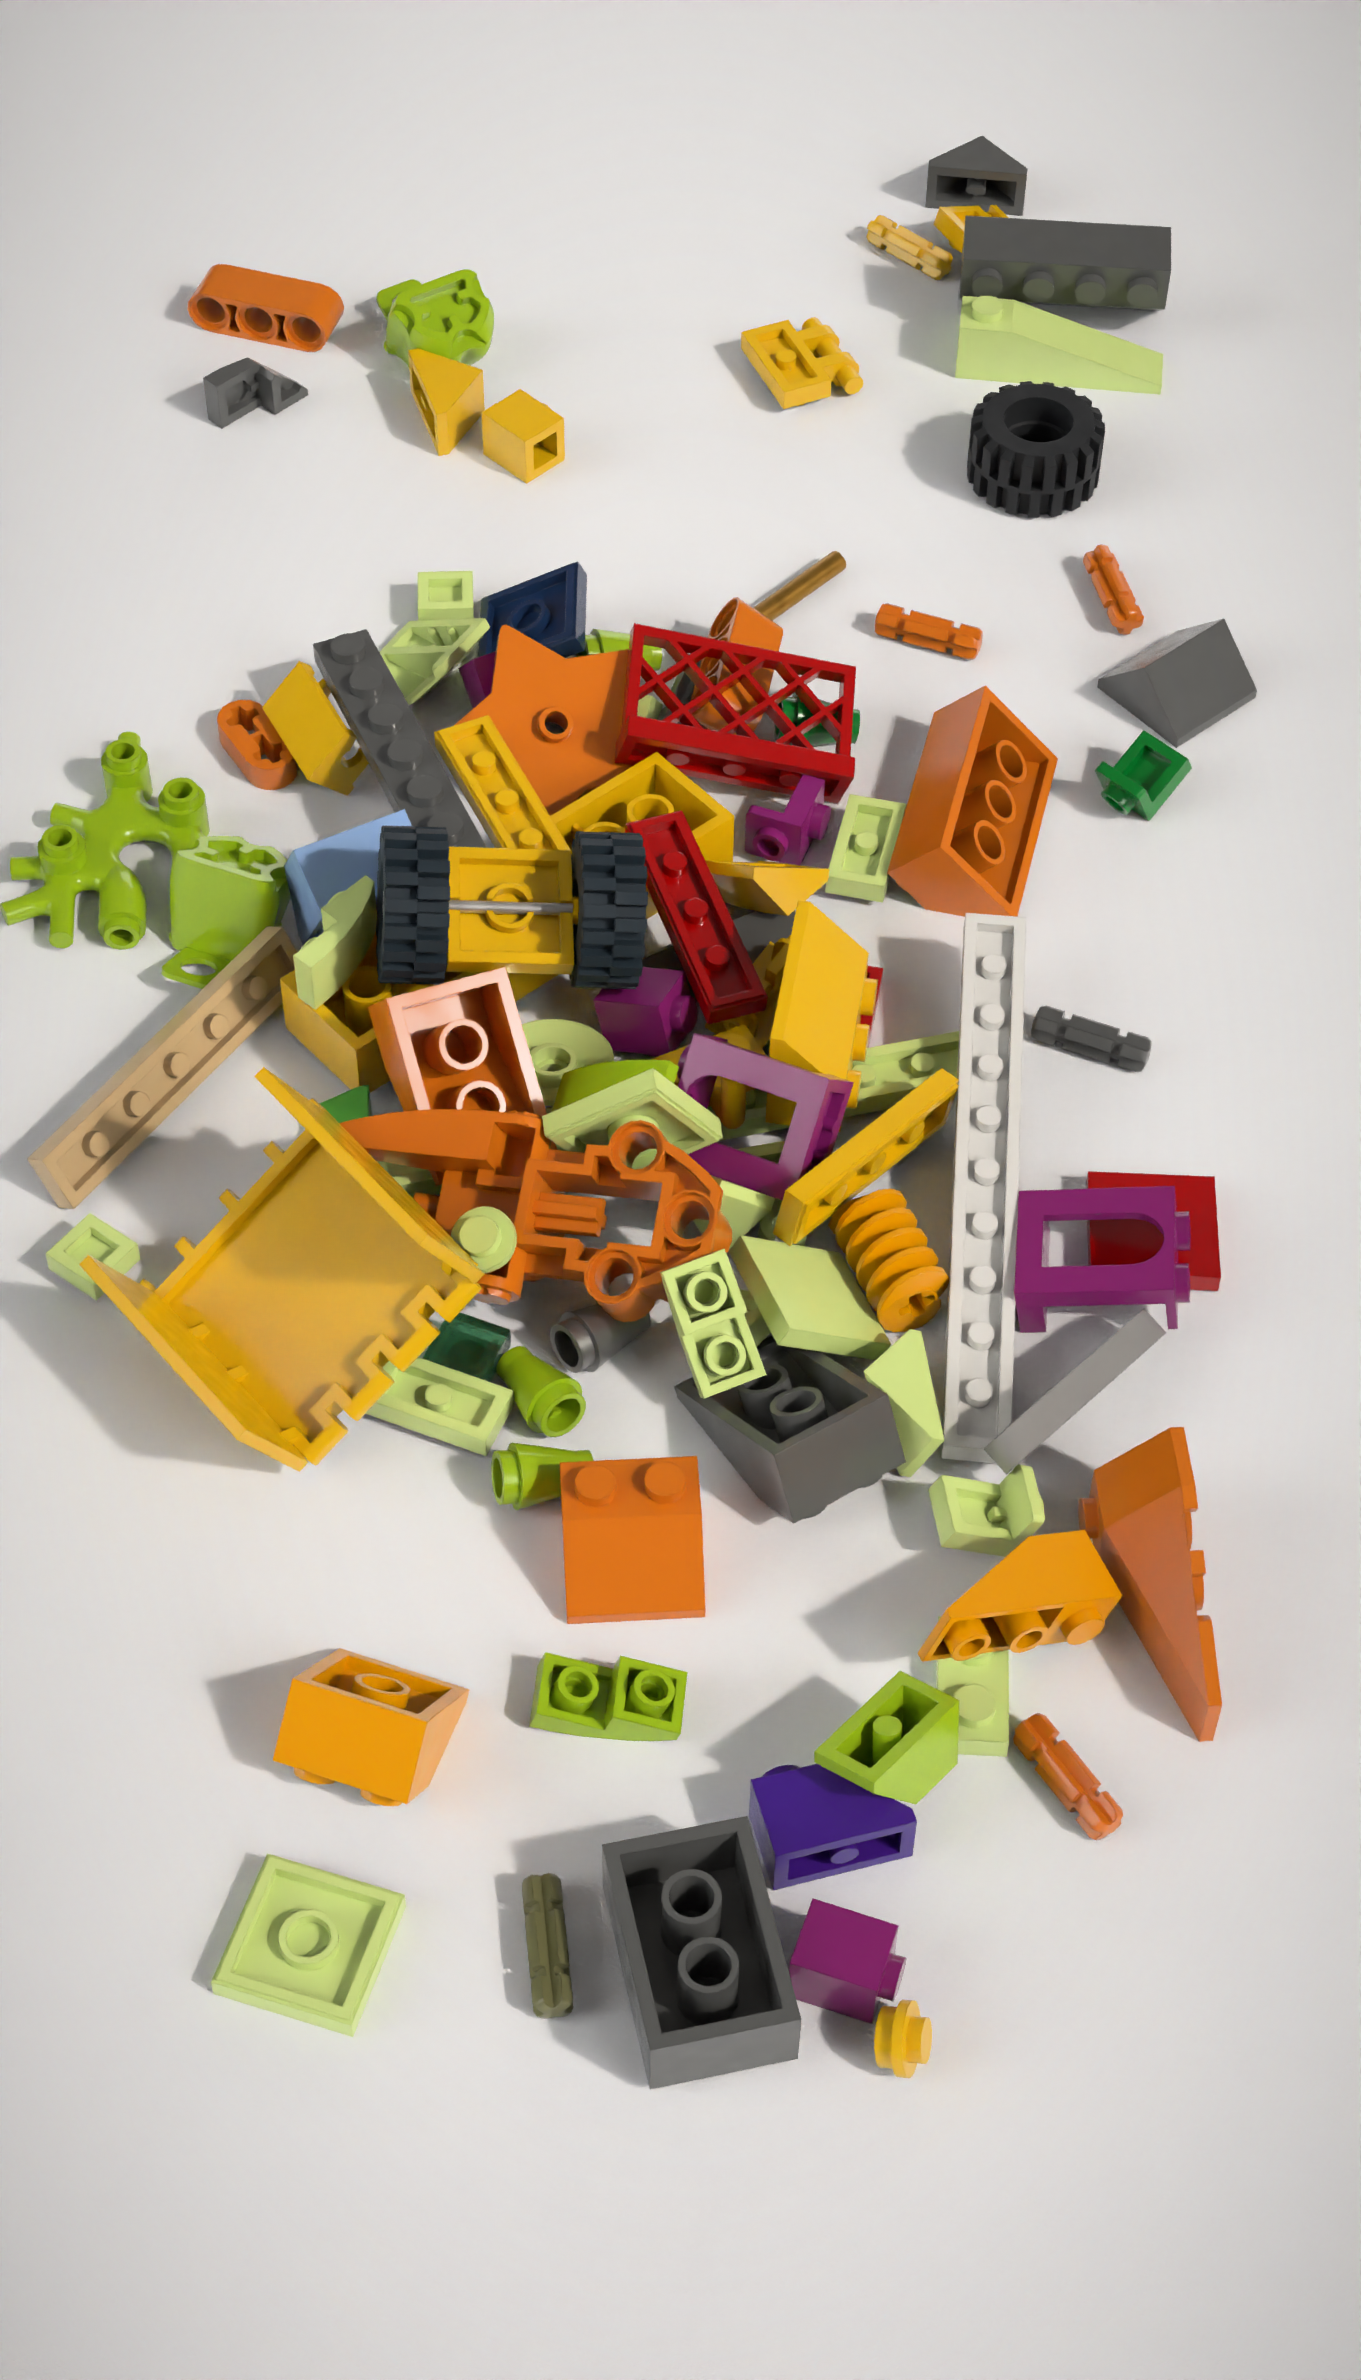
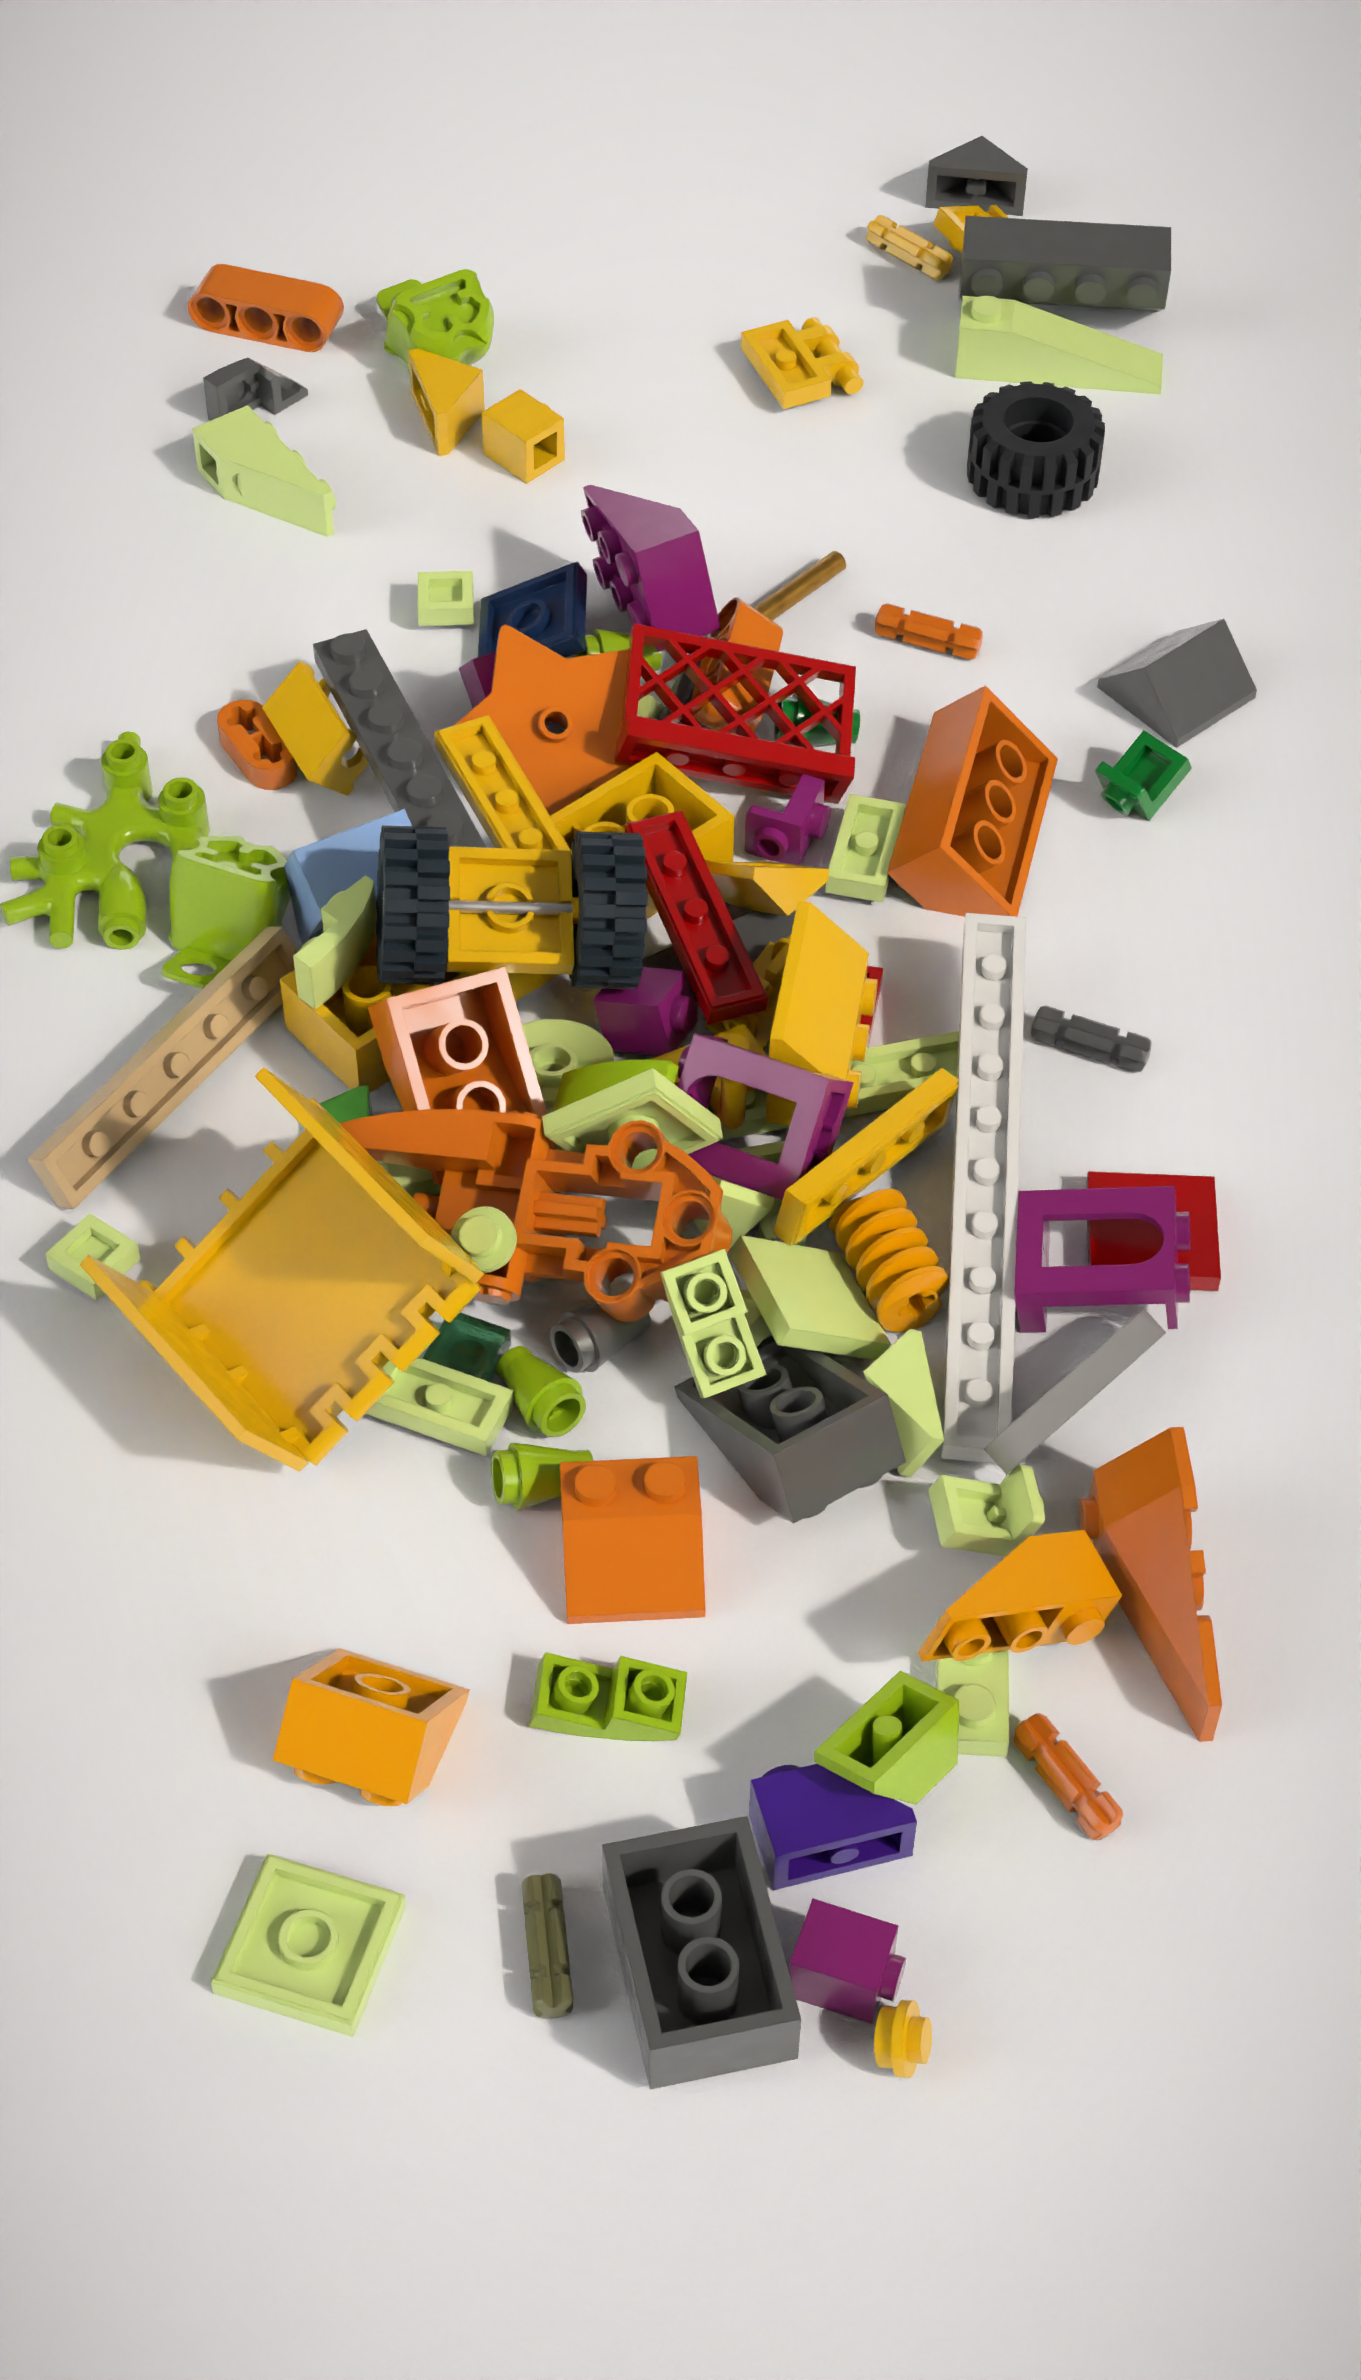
(258, 471): none -> yellowish green slope
(429, 651): yellowish green slope -> none
(650, 561): none -> magenta slope
(1113, 589): orange axle -> none

